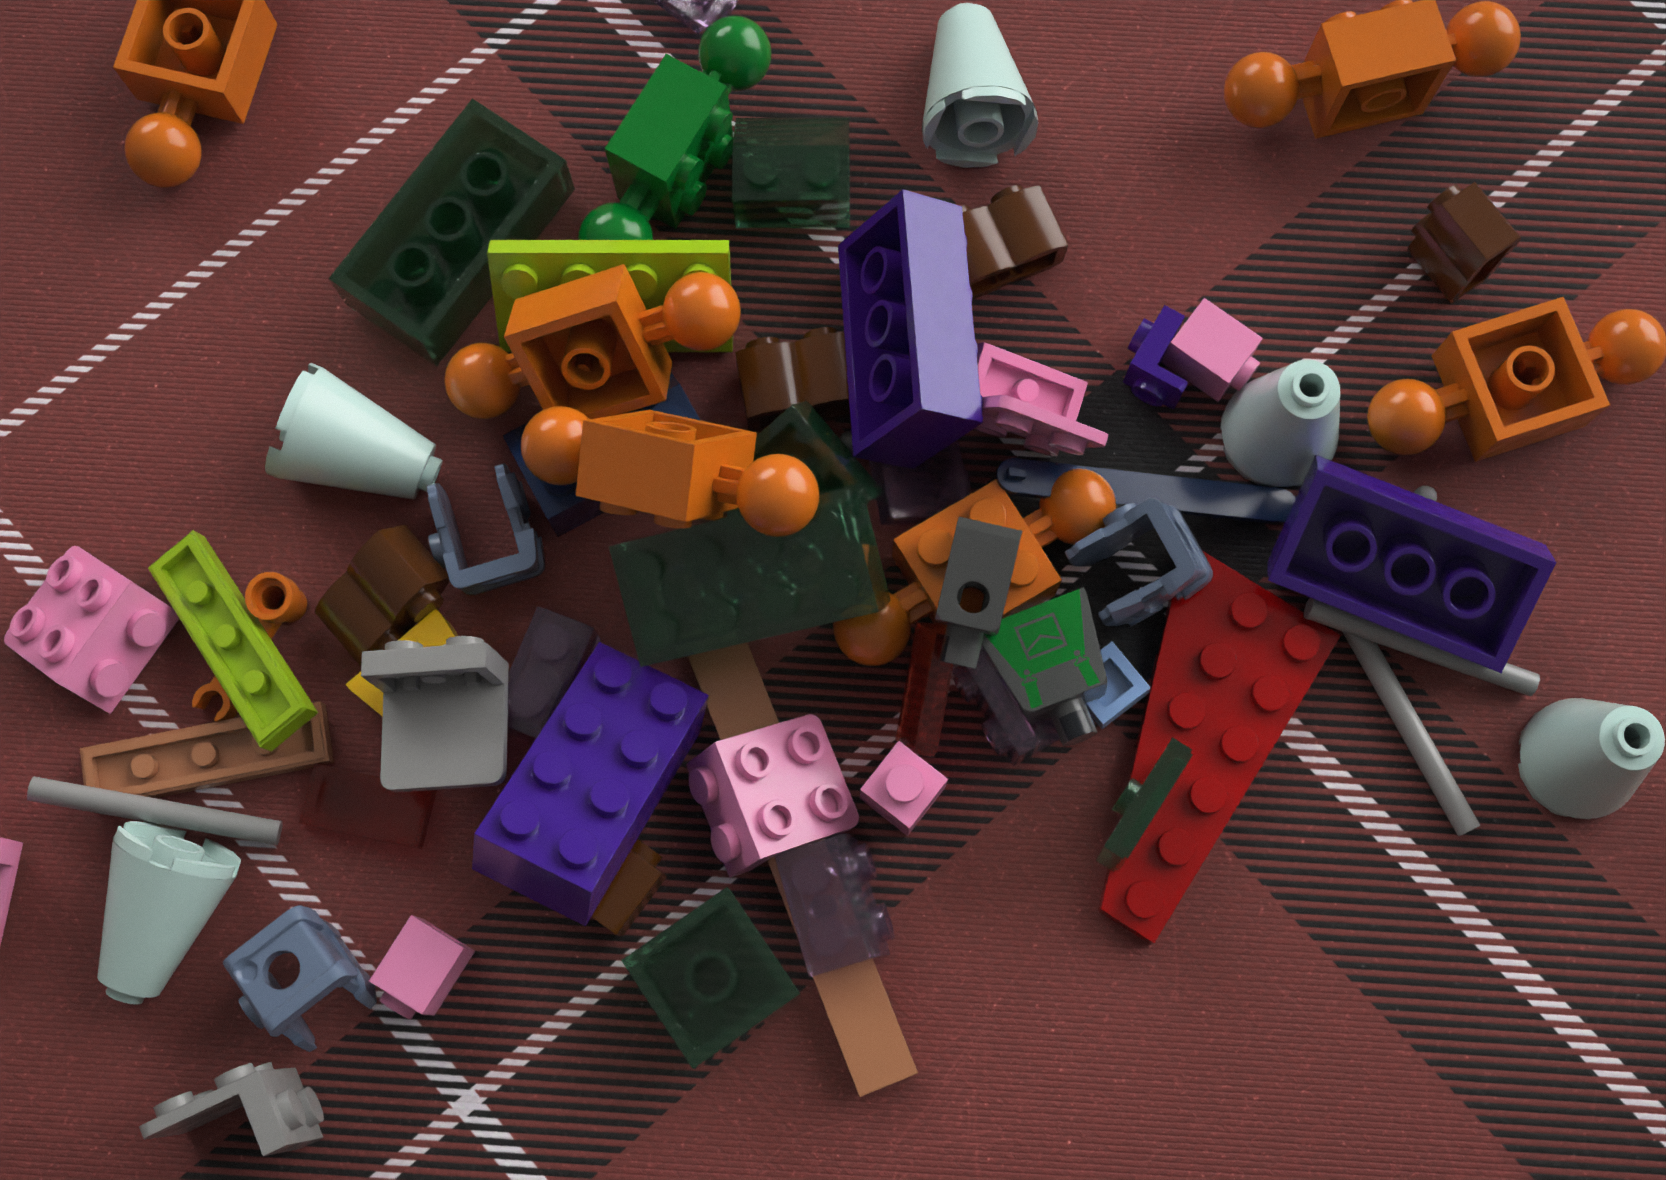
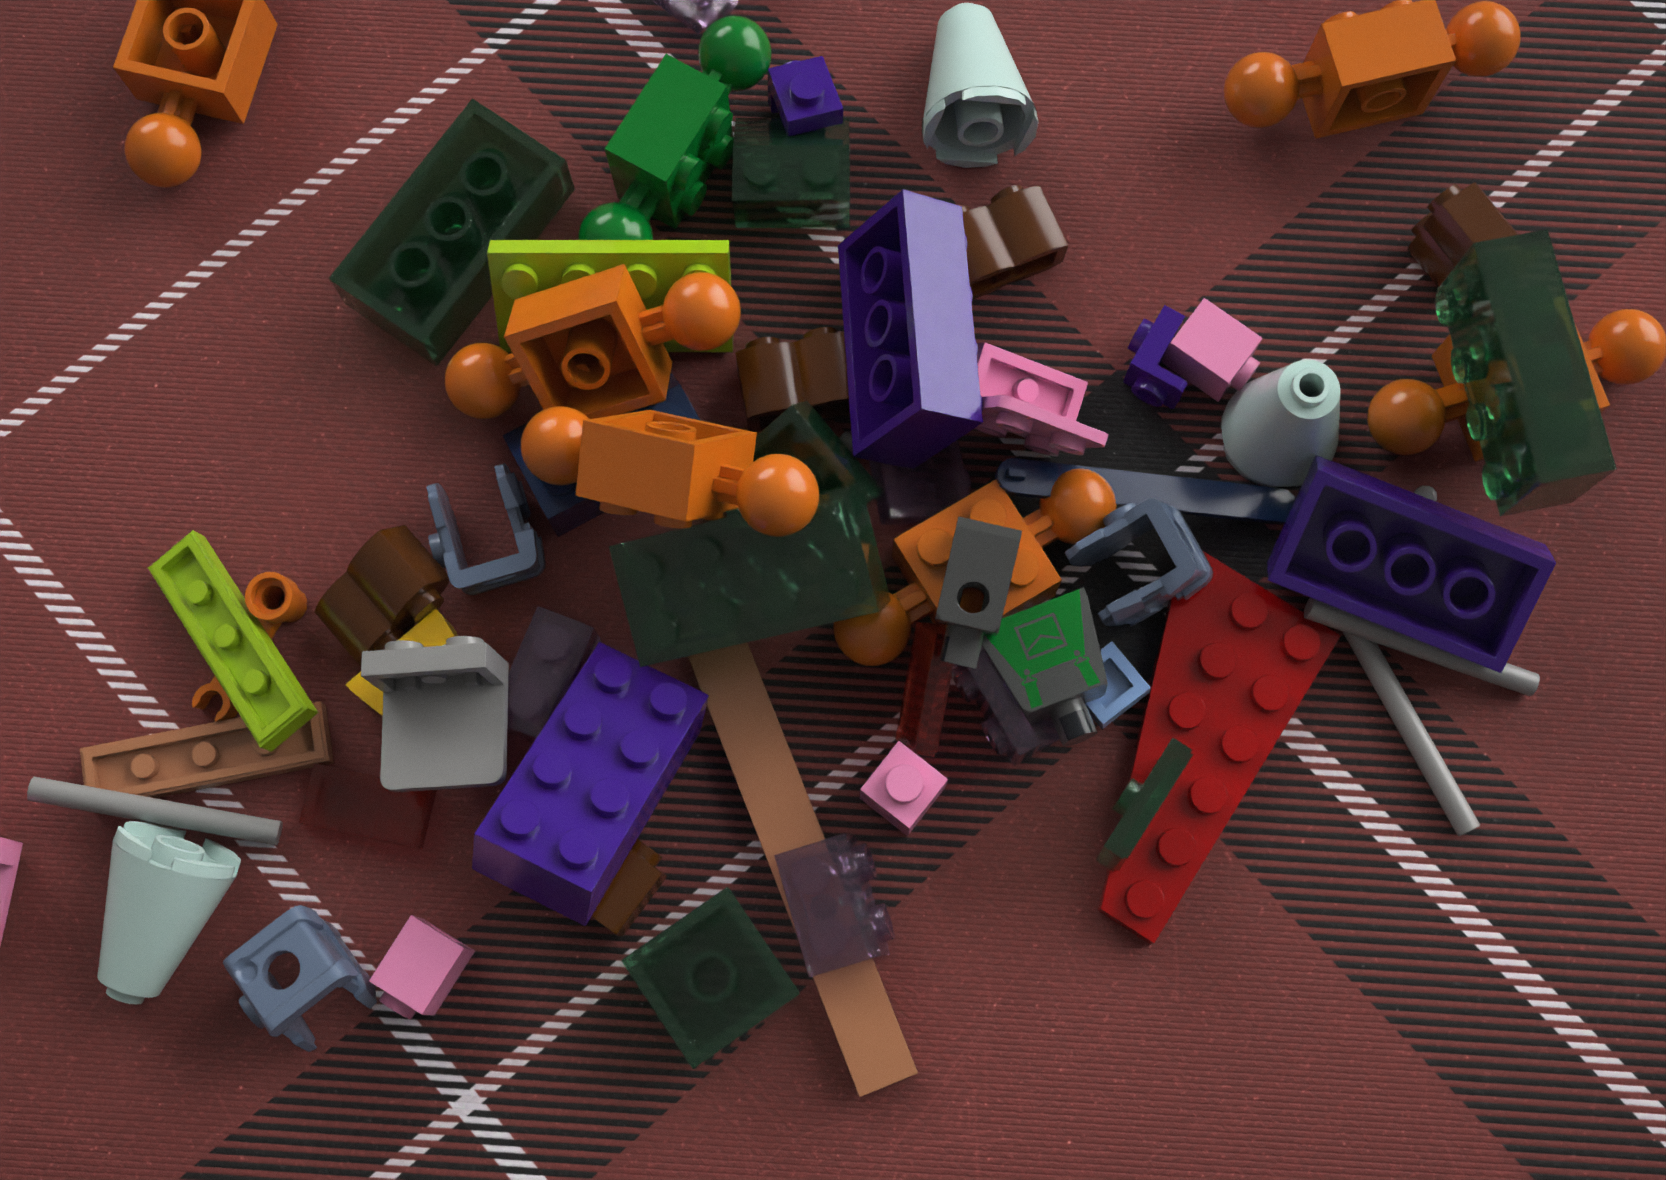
(90, 628): bright pink bracket -> none
(275, 1102): light grey bracket -> none
(348, 441): light aqua cone -> none
(771, 792): bright pink bracket -> none
(804, 96): none -> dark purple bracket
(1523, 374): none -> clear green brick
(1588, 755): light aqua cone -> none

